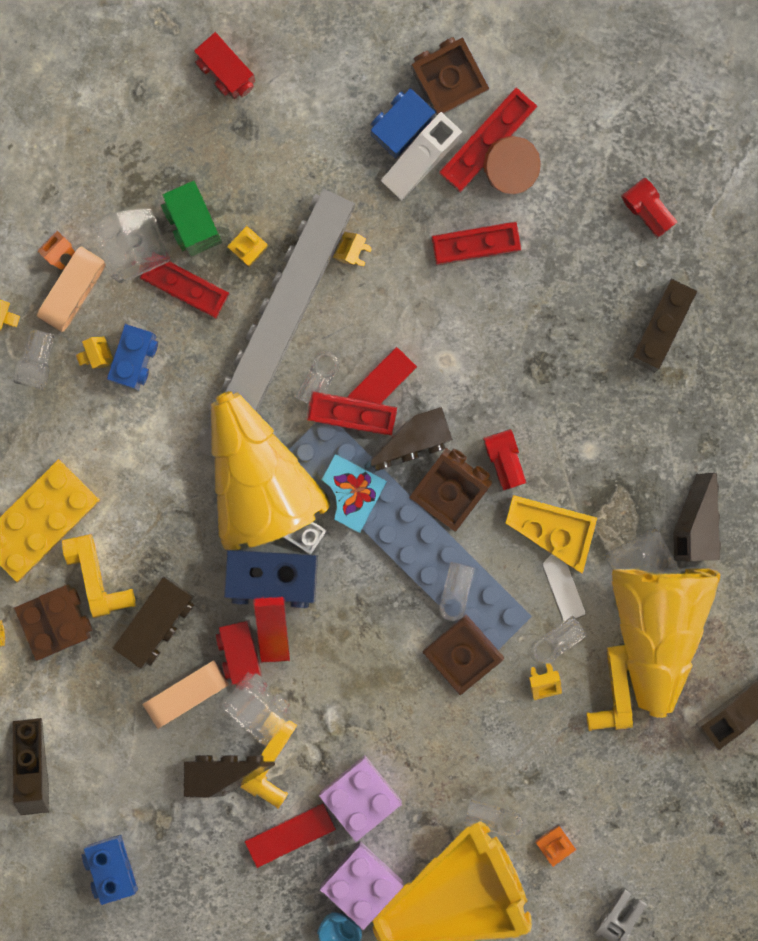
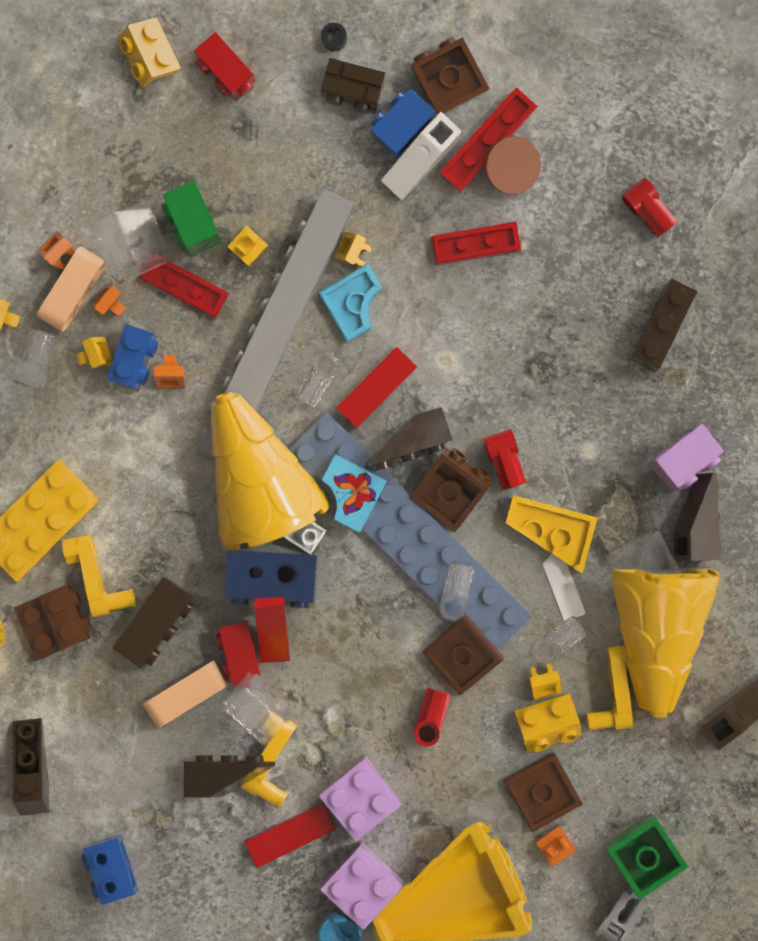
(107, 300): none -> orange tile
(148, 51): none -> yellow bracket
(170, 375): none -> orange tile
(342, 36): none -> black bush
(350, 301): none -> medium azure tile
(351, 413): red tile -> none
(352, 85): none -> dark brown brick
(433, 714): none -> red piece
(543, 792): none -> reddish brown tile
(549, 723): none -> yellow bracket
(645, 856): none -> green brick
(686, 457): none -> lavender brick

